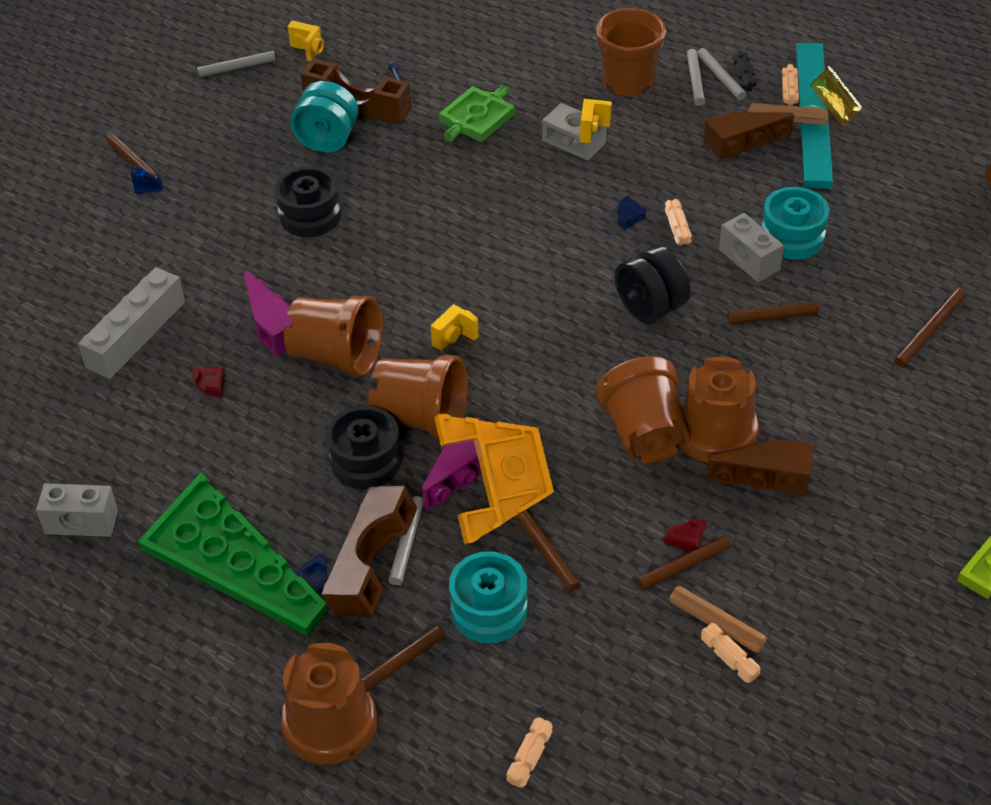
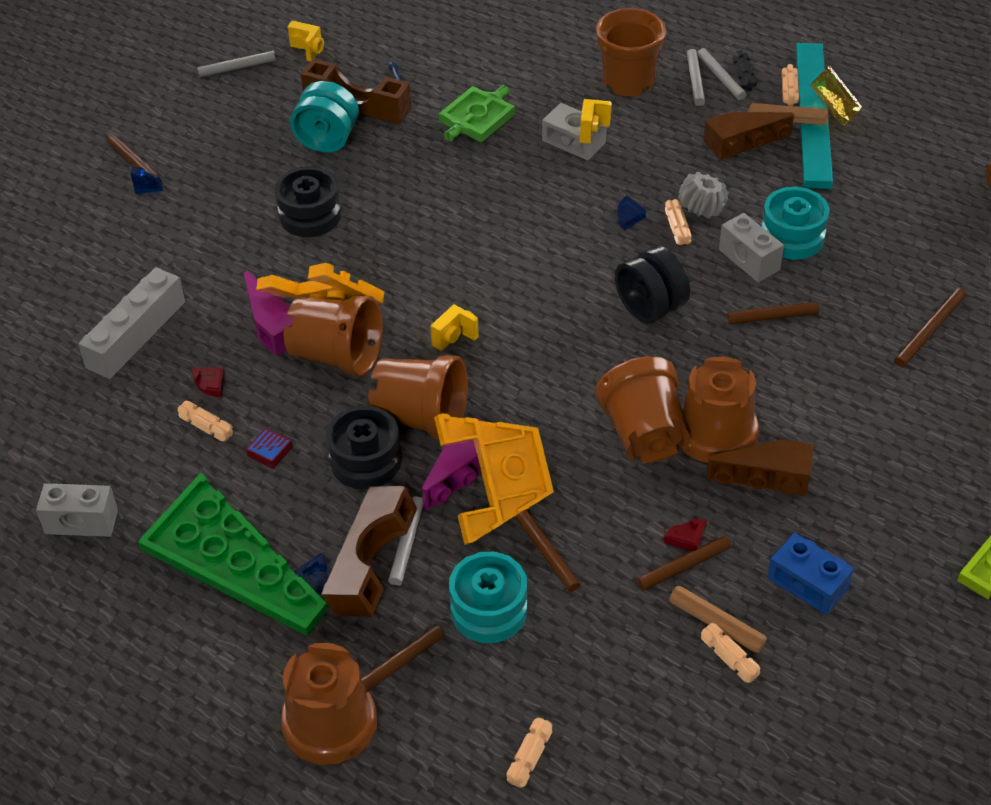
(205, 421): none -> light nougat axle
(269, 448): none -> dark red tile
(324, 285): none -> light orange wing
(703, 195): none -> light grey gear
(810, 573): none -> blue brick

